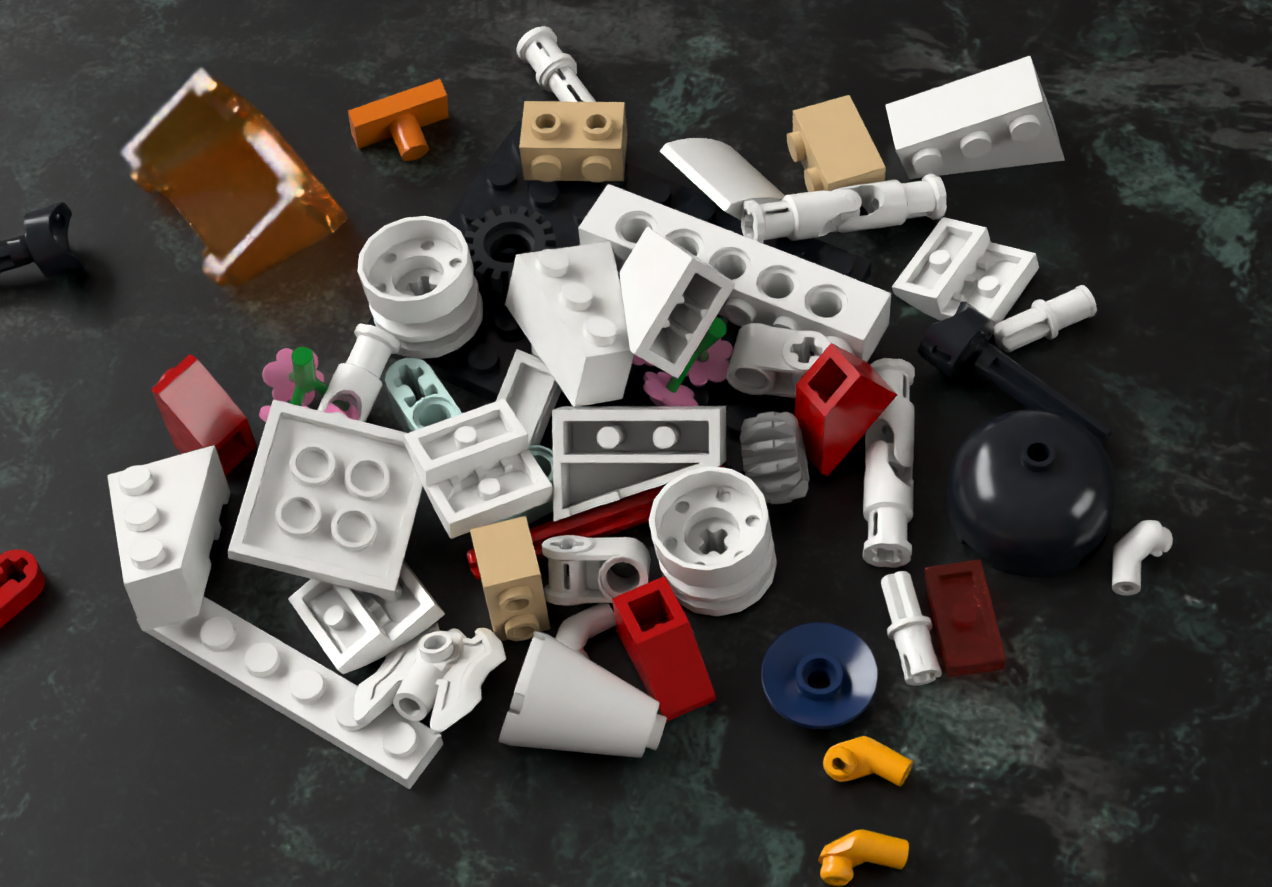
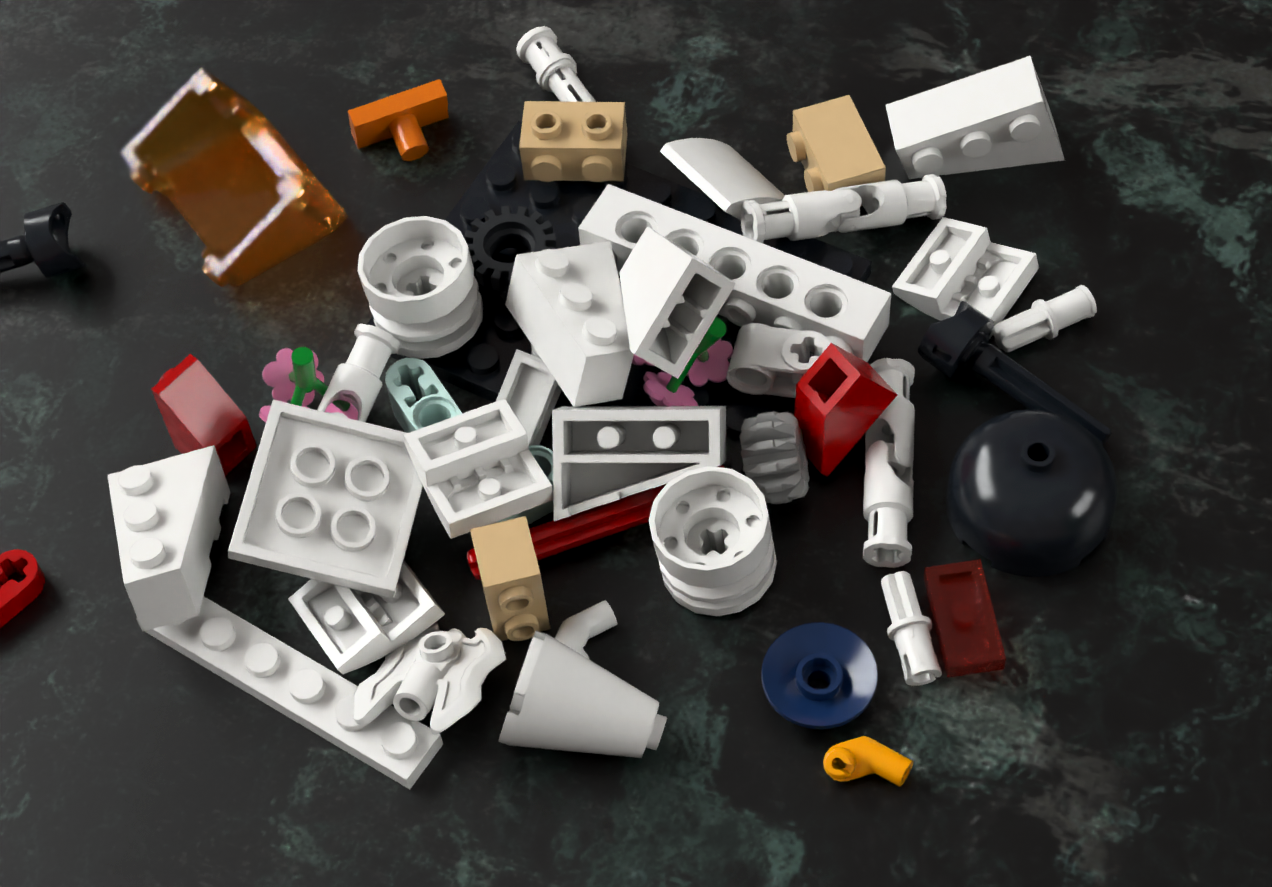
(589, 568): white piece -> none
(663, 648): red slope -> none
(860, 847): light orange arm -> none
(1143, 539): white arm -> none

